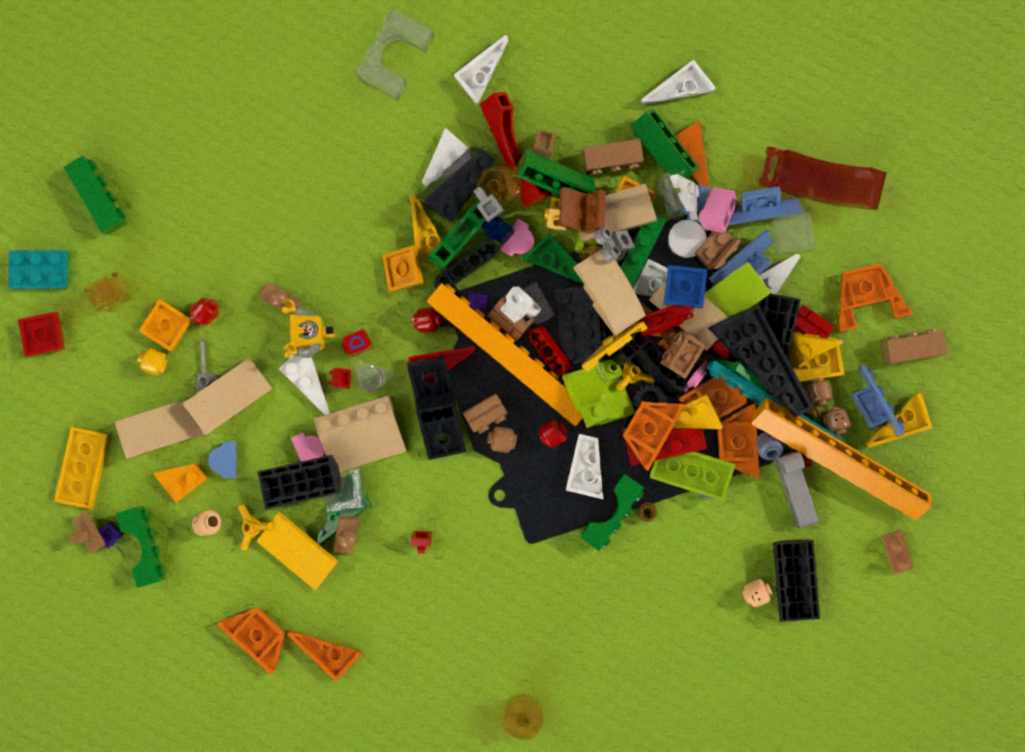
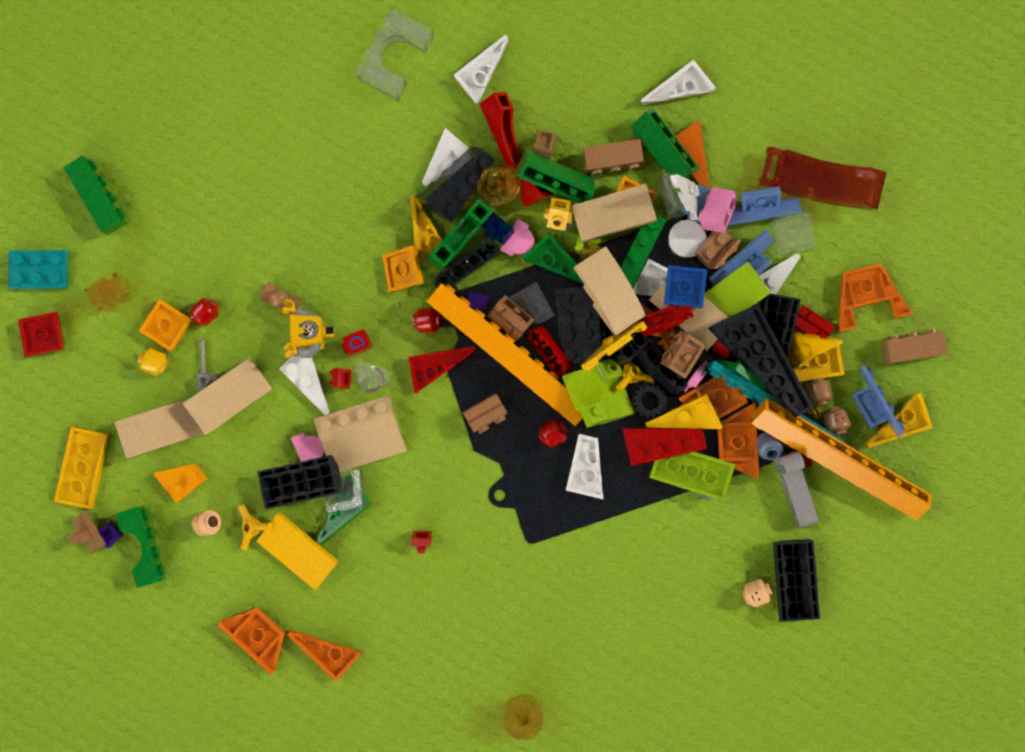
(224, 459): medium blue piece -> none
(346, 534): medium nougat tile -> none
(436, 407): black bracket -> none
(488, 204): light grey plate -> none
(502, 439): medium nougat head -> none
(519, 305): white piece -> none
(582, 210): dark orange bracket -> none
(614, 244): light grey piece -> none
(626, 492): green arch -> none
(647, 517): pearl gold plate -> none
(650, 429): orange wing -> none
(897, 551): nougat tile -> none

